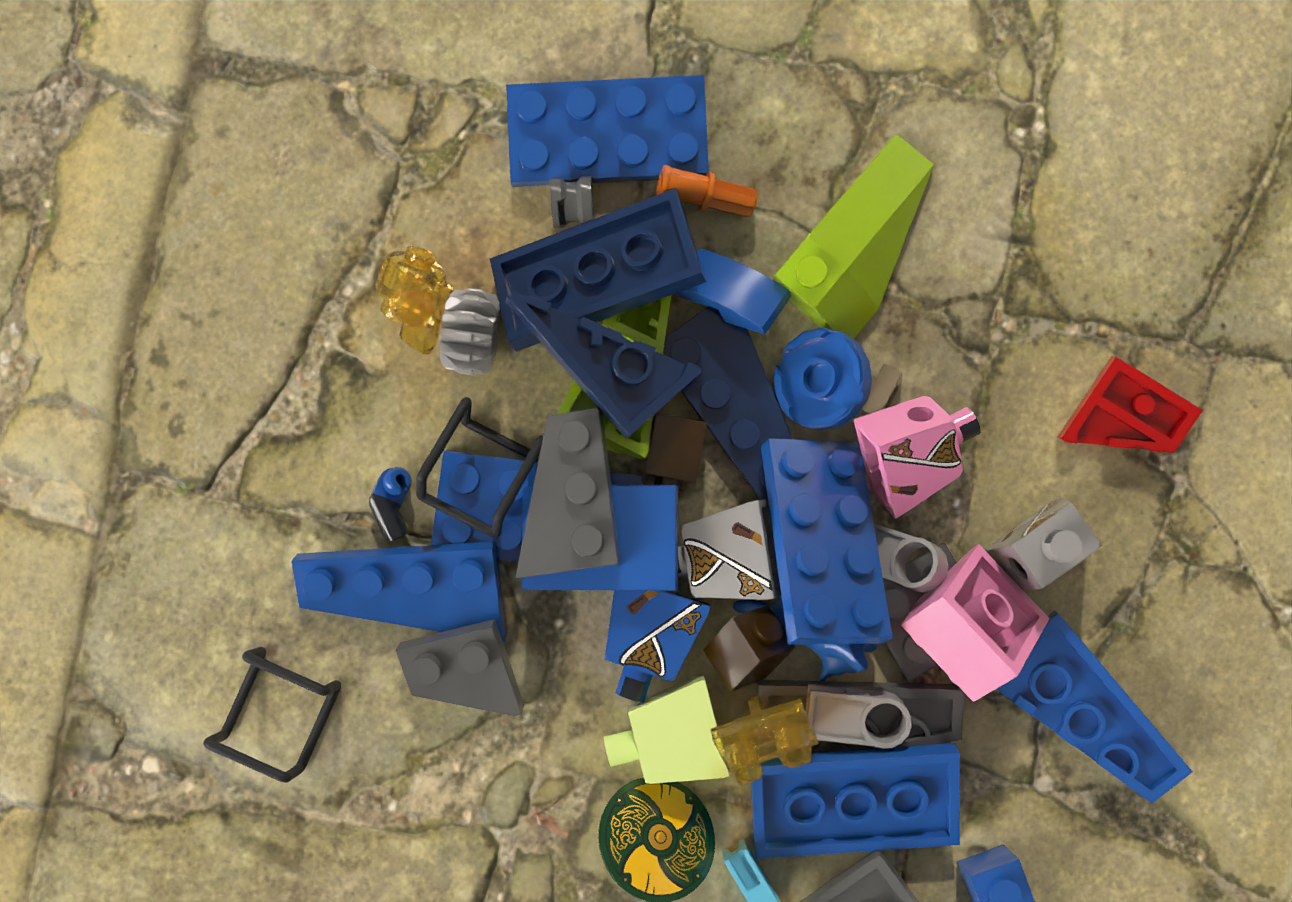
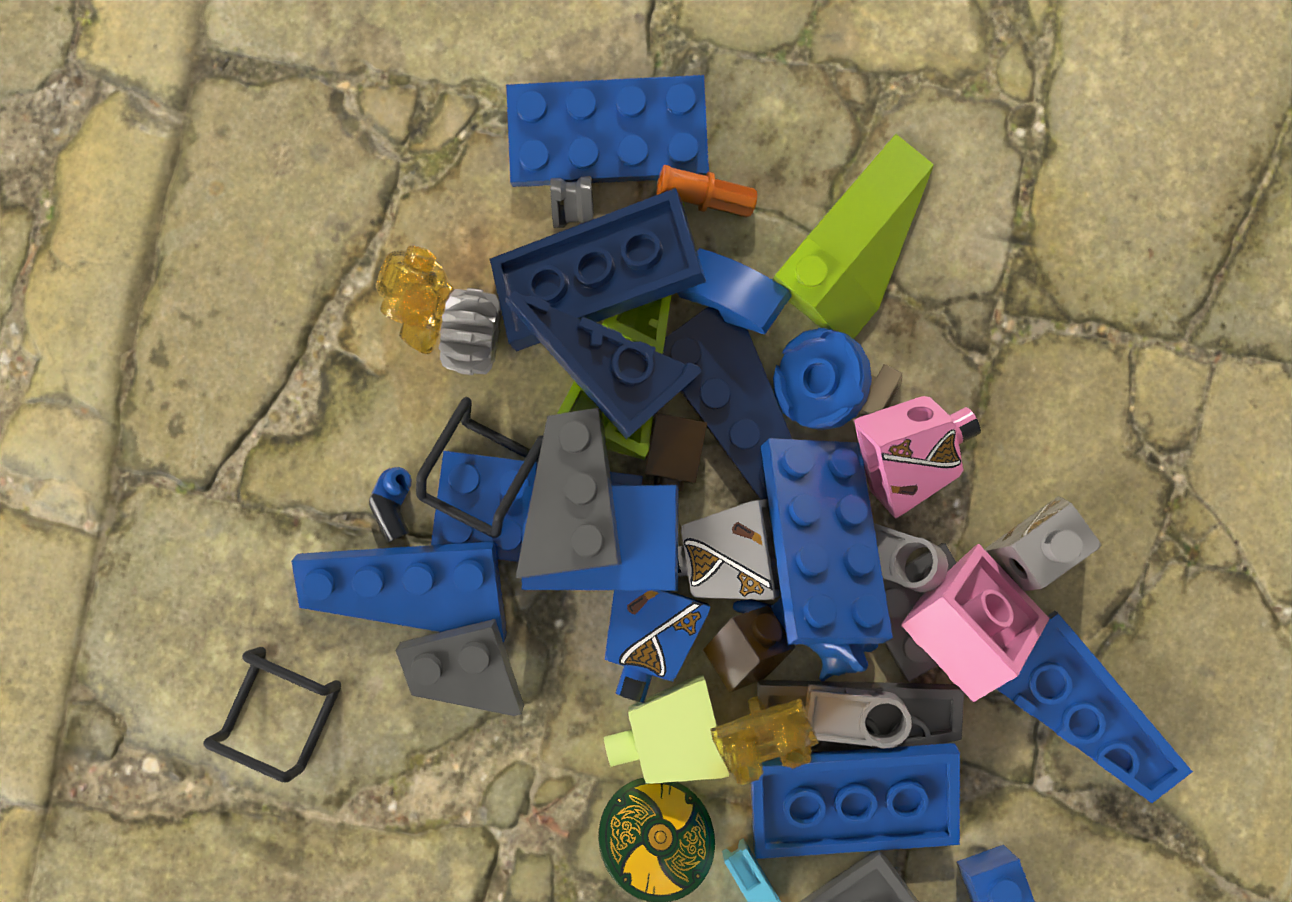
(1130, 412): red wing -> none

